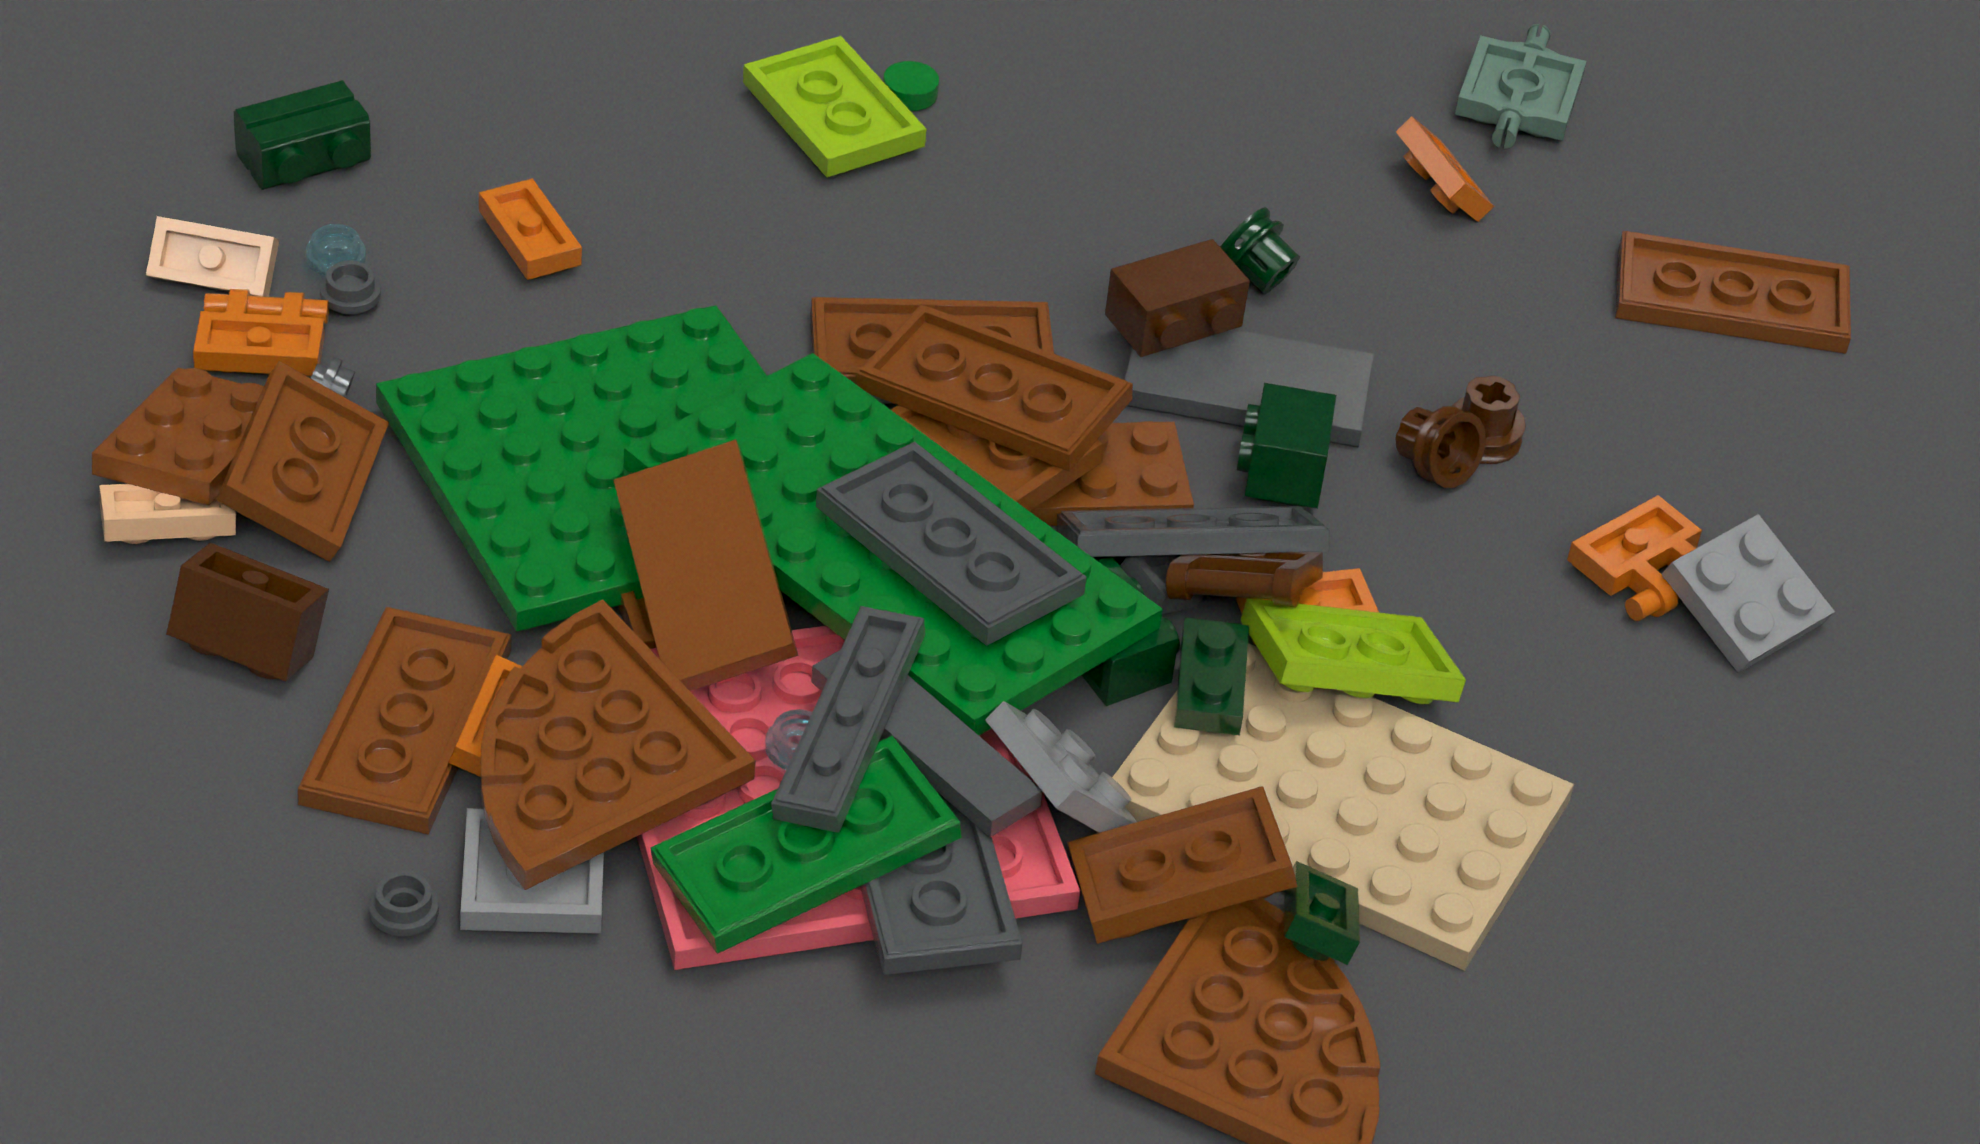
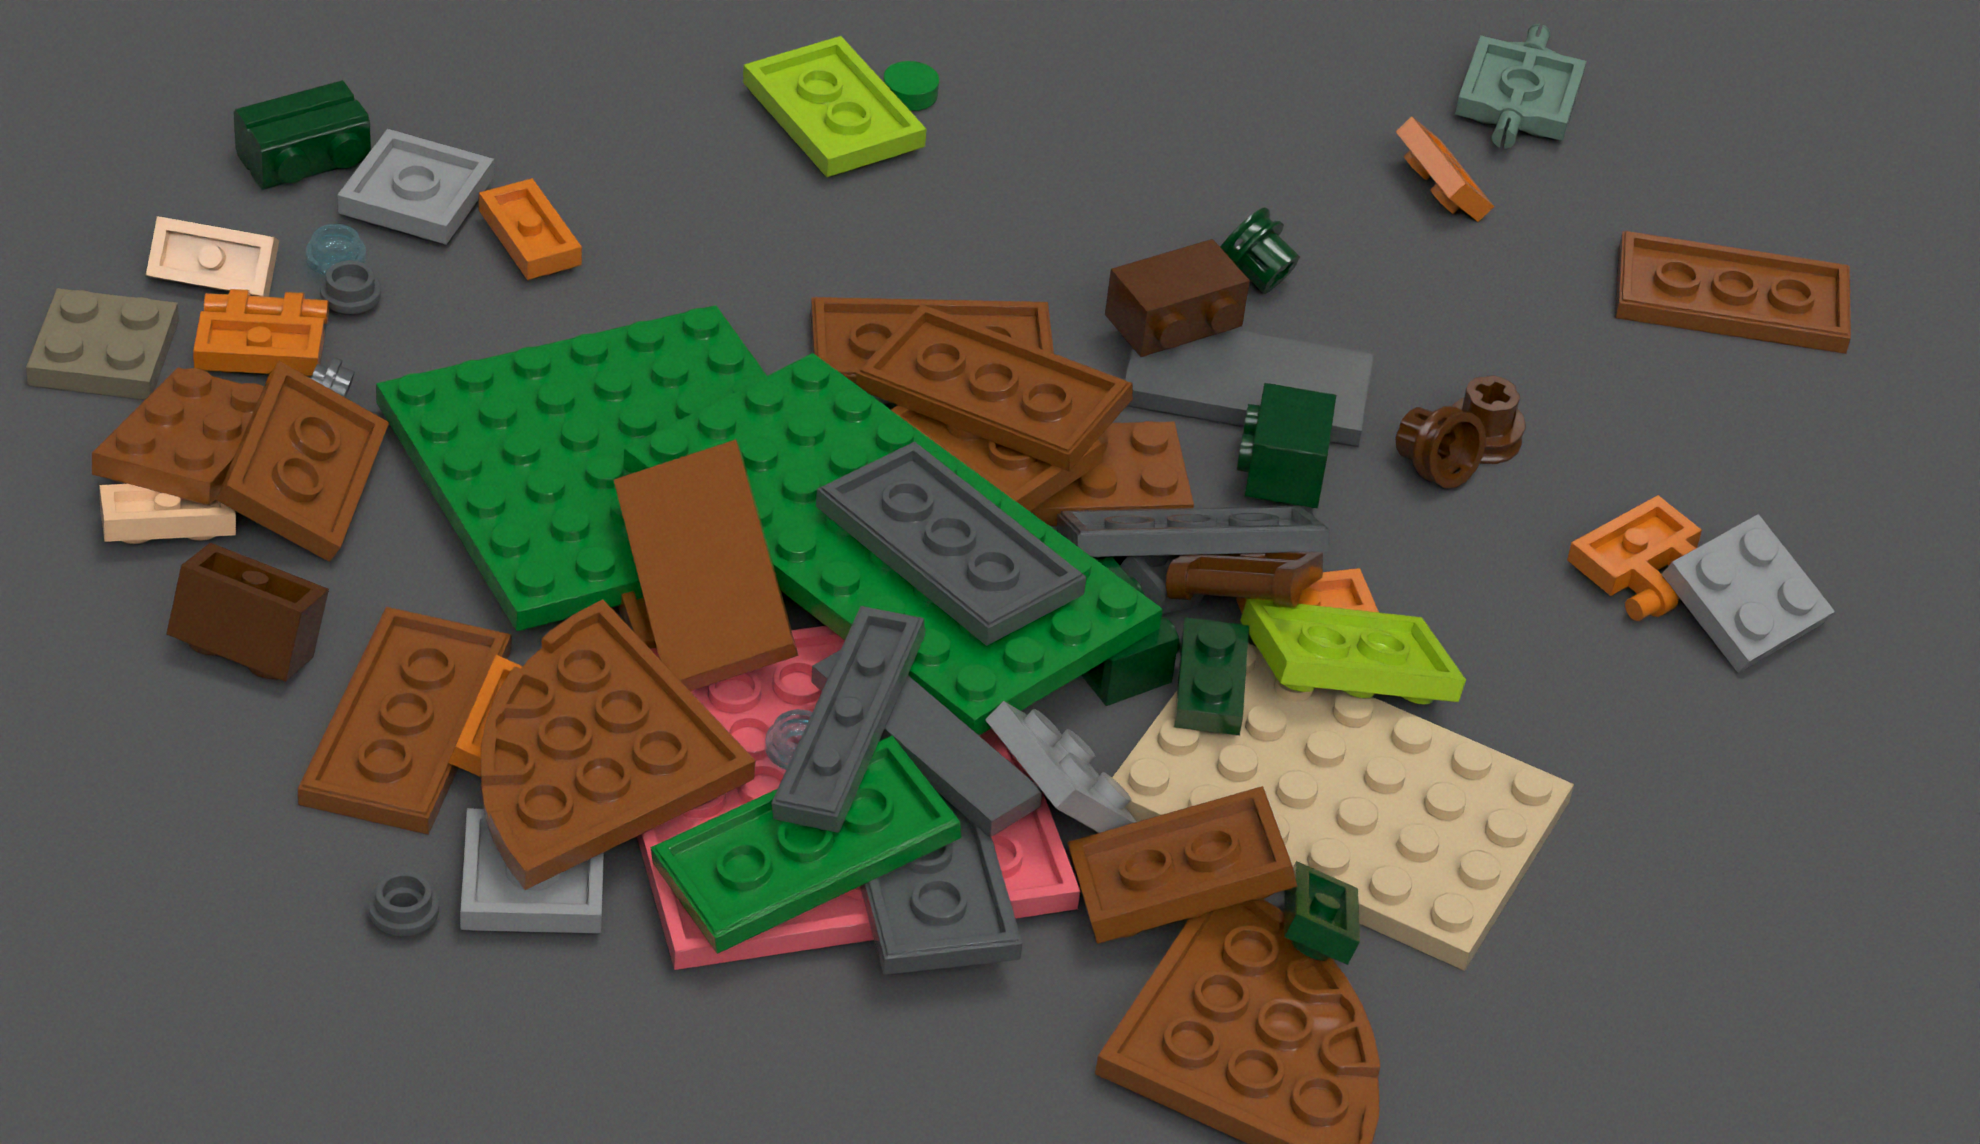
(102, 344): none -> dark tan plate
(416, 186): none -> light grey plate

